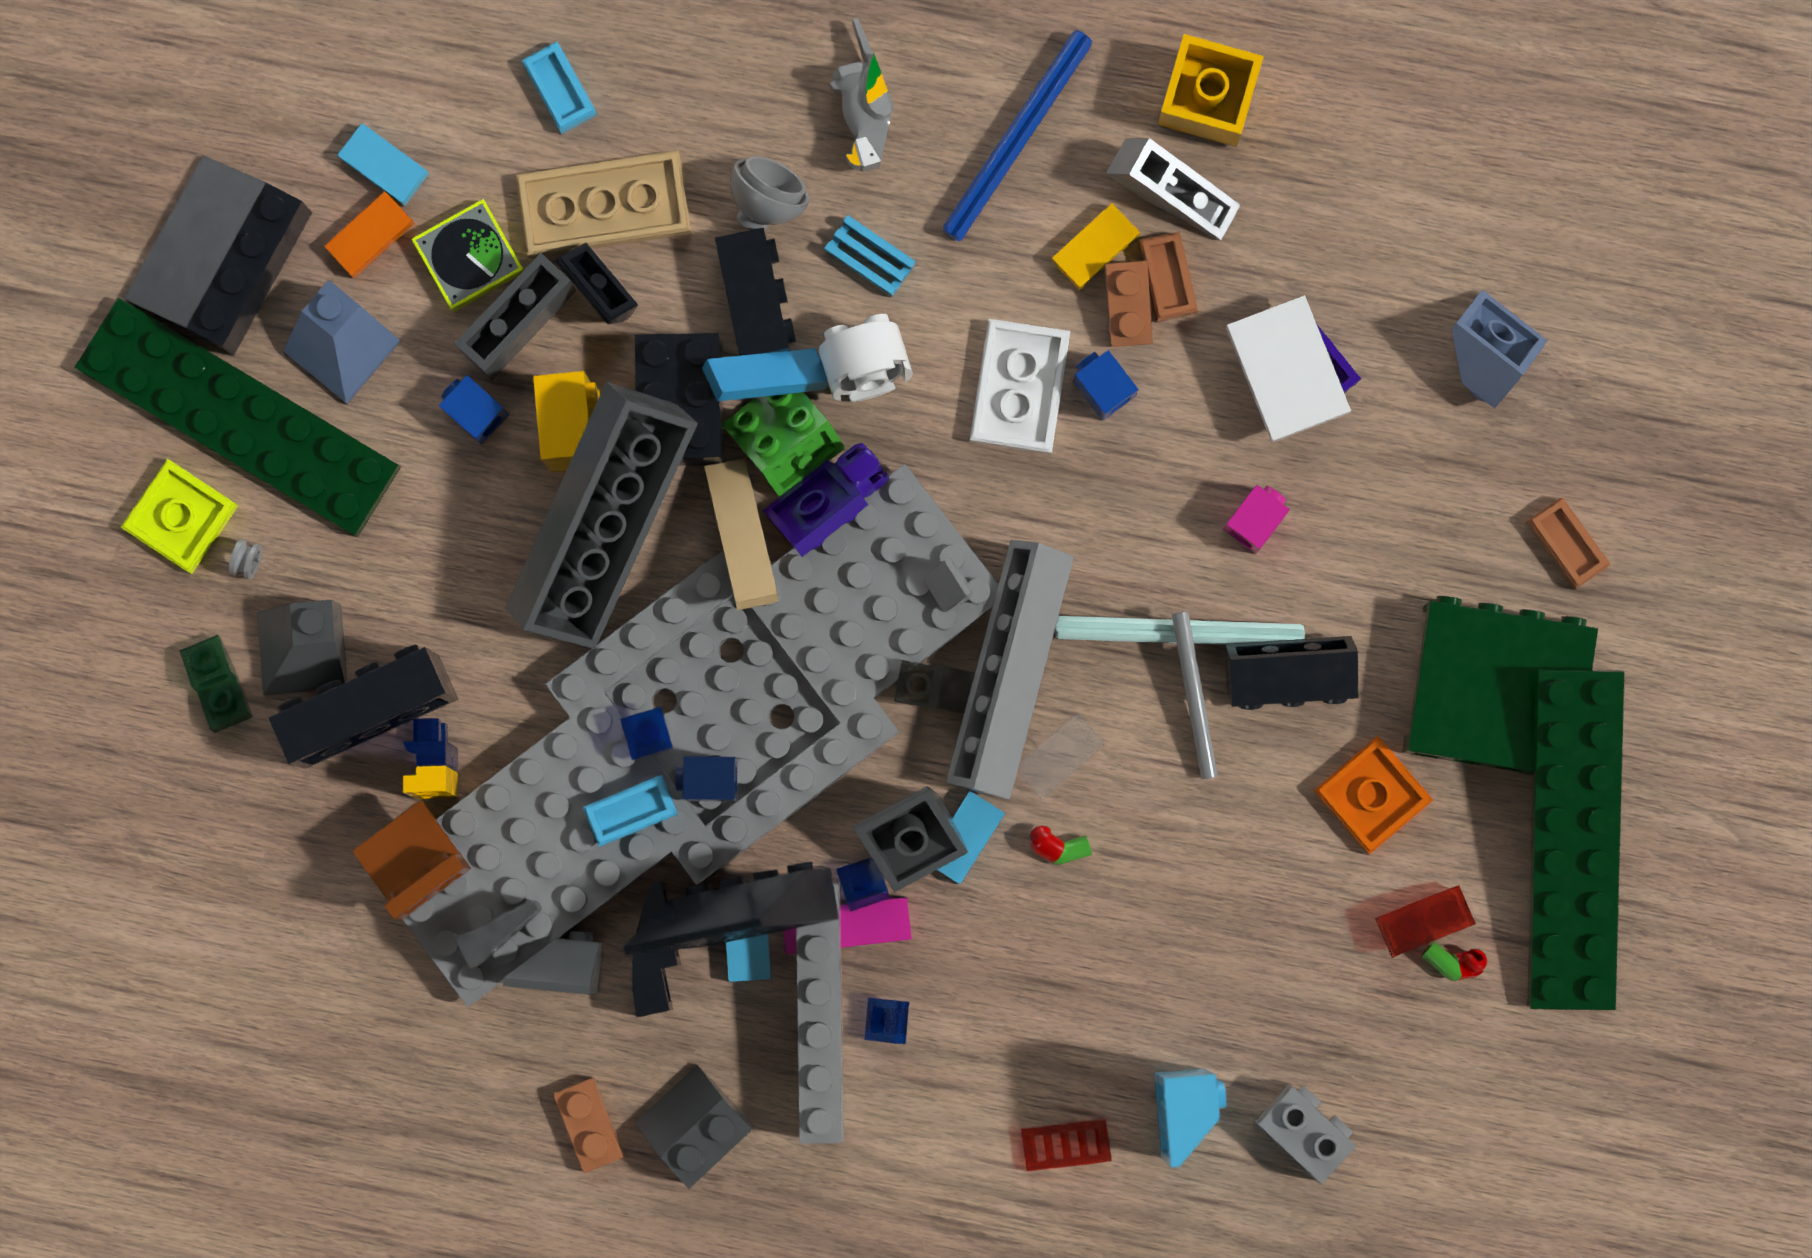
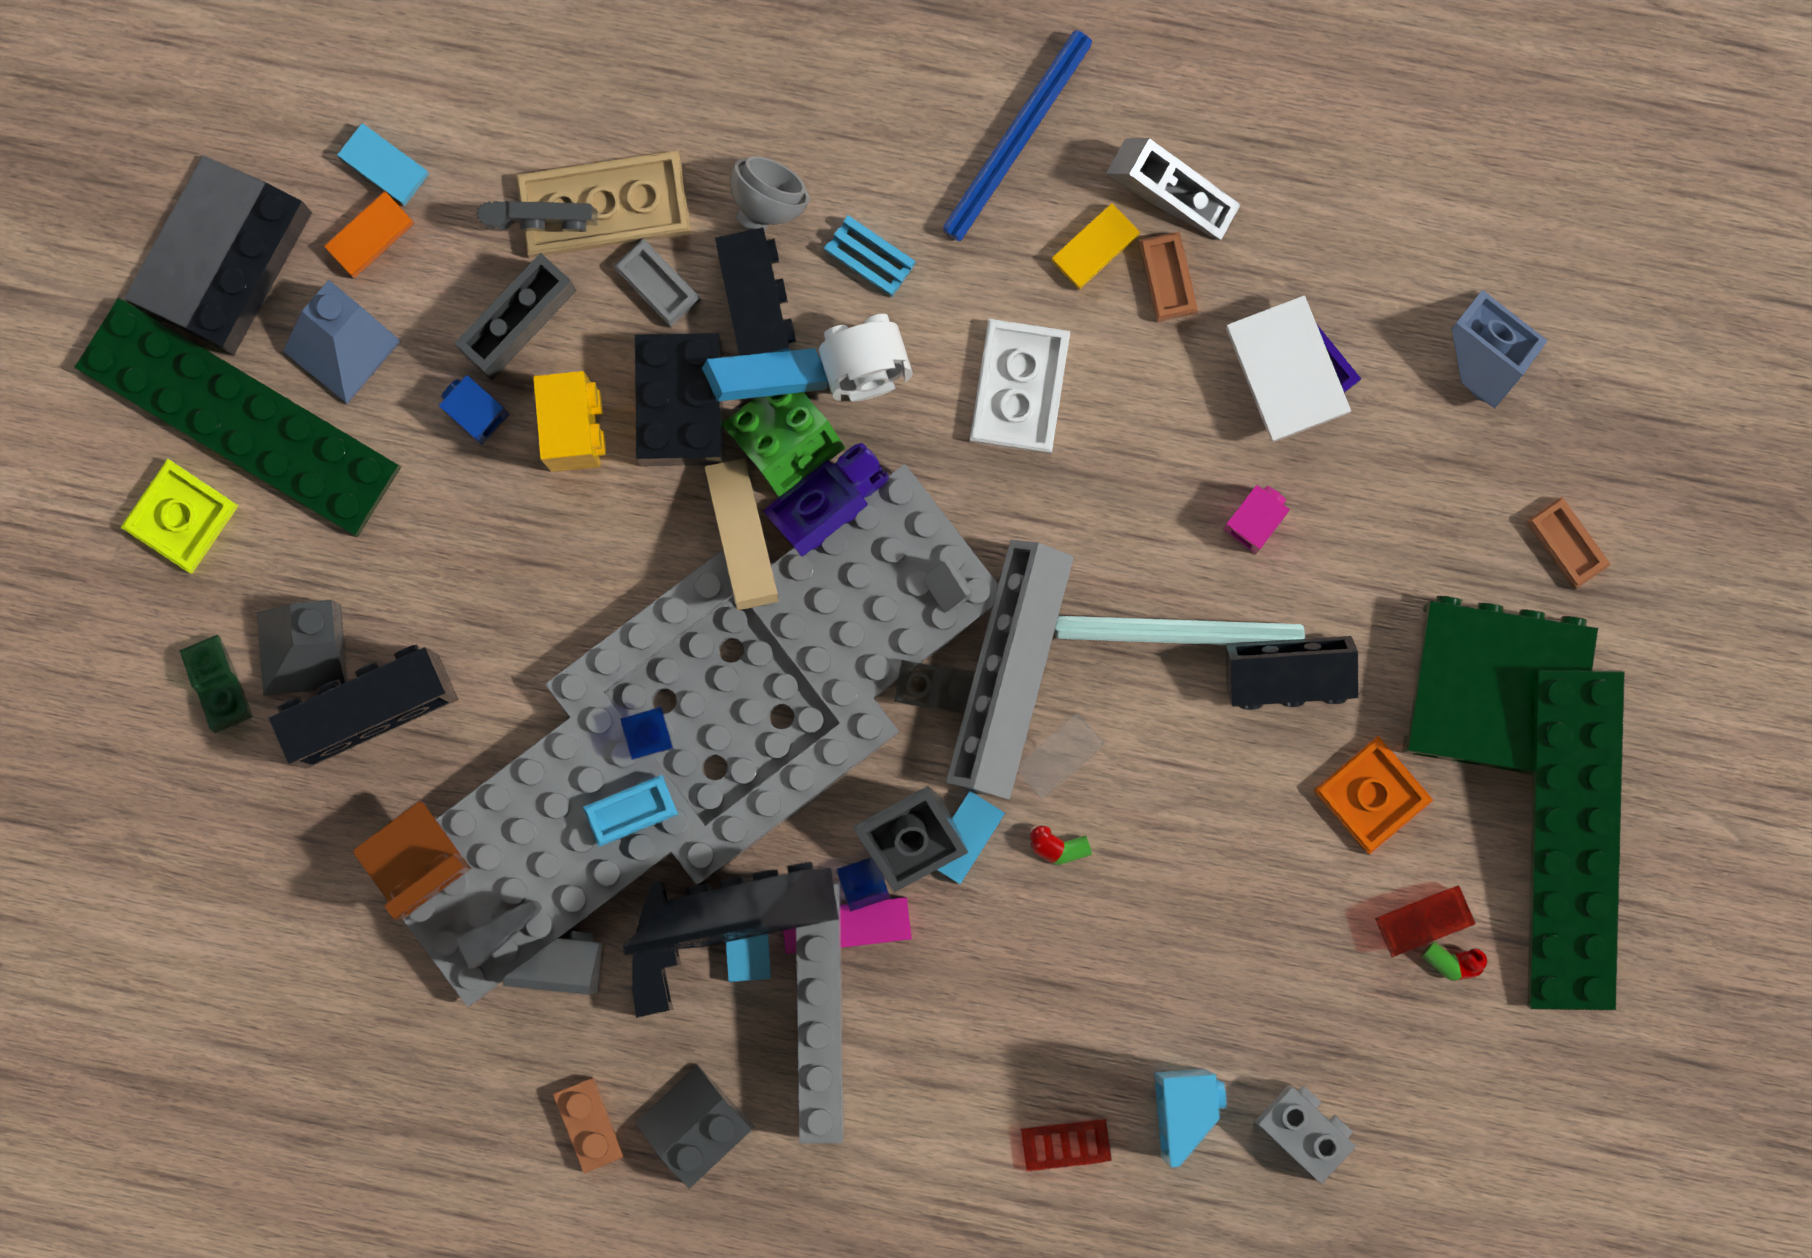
(245, 559): light grey bush -> none
(435, 762): hips -> none
(468, 255): tile -> none
(535, 215): none -> dark grey hinge
(559, 87): medium azure tile -> none
(597, 284): black slope -> none
(600, 515): dark grey brick -> none
(657, 283): none -> light grey tile
(708, 779): dark blue brick -> none
(864, 105): light grey animal -> none
(886, 1020): clear blue plate -> none
(1104, 383): blue brick -> none
(1128, 304): nougat plate -> none
(1194, 695): light grey bar -> none
(1210, 90): yellow brick -> none

